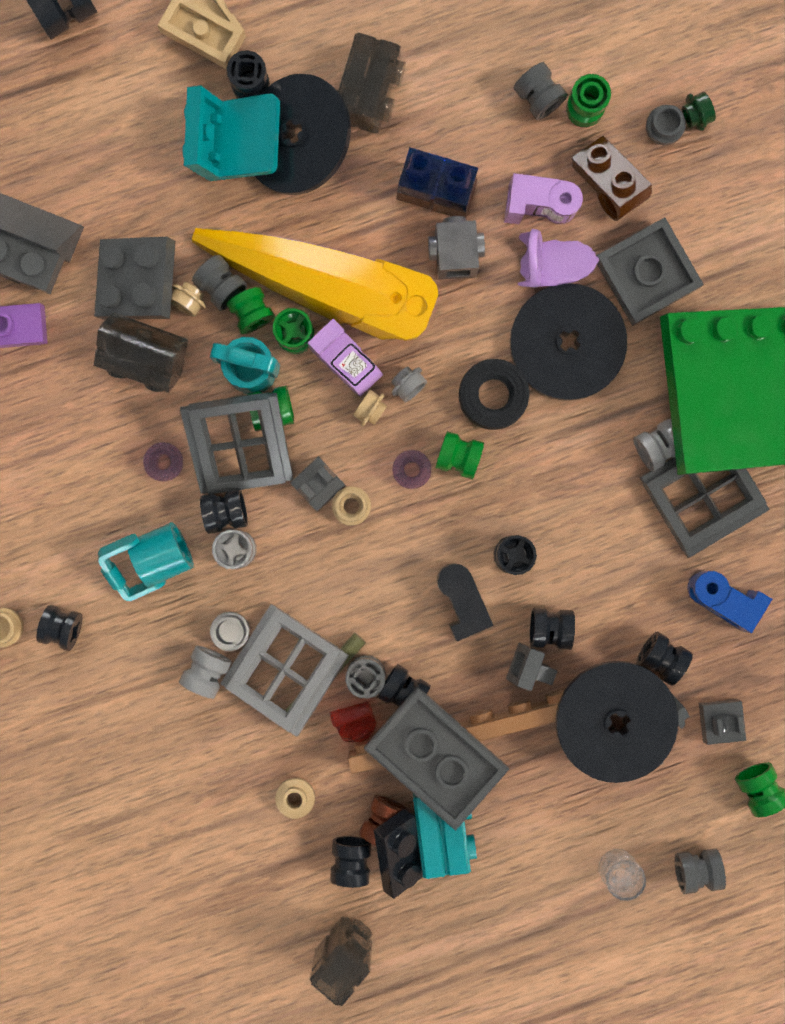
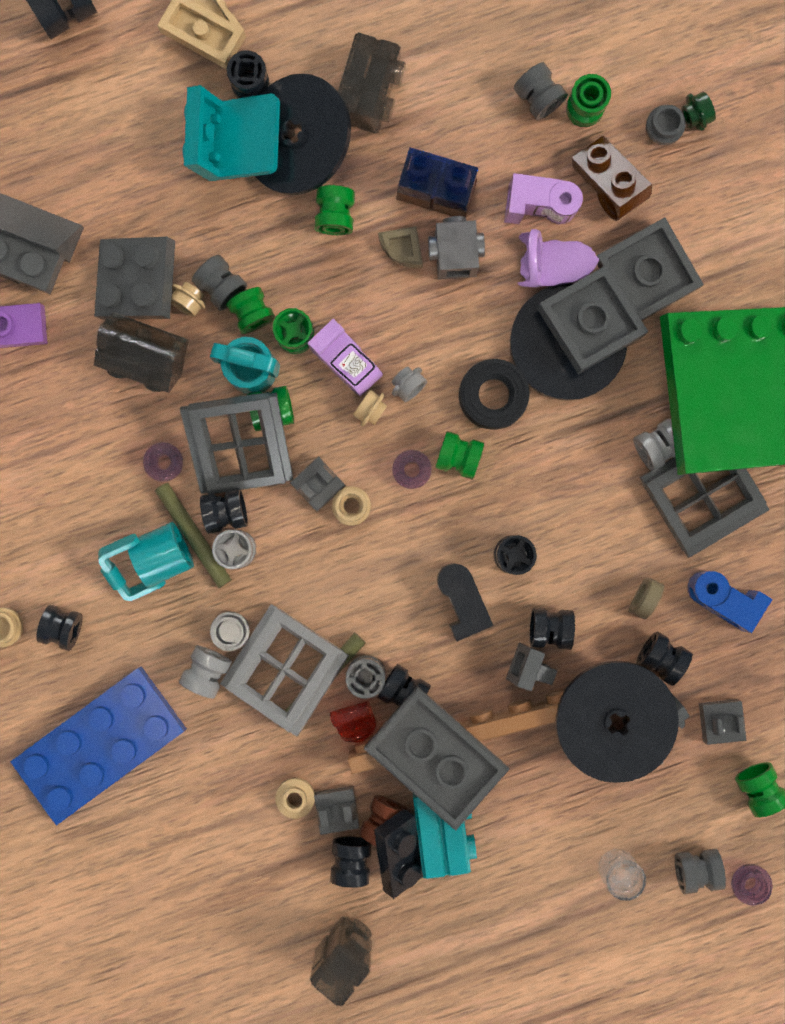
(98, 745): none -> blue plate
(192, 534): none -> olive bar
(334, 210): none -> green wheel
(336, 810): none -> dark grey tile
(338, 285): yellow piece -> none
(402, 246): none -> dark tan tile
(592, 319): none -> dark grey plate
(646, 598): none -> dark tan tile
(760, 892): none -> plate

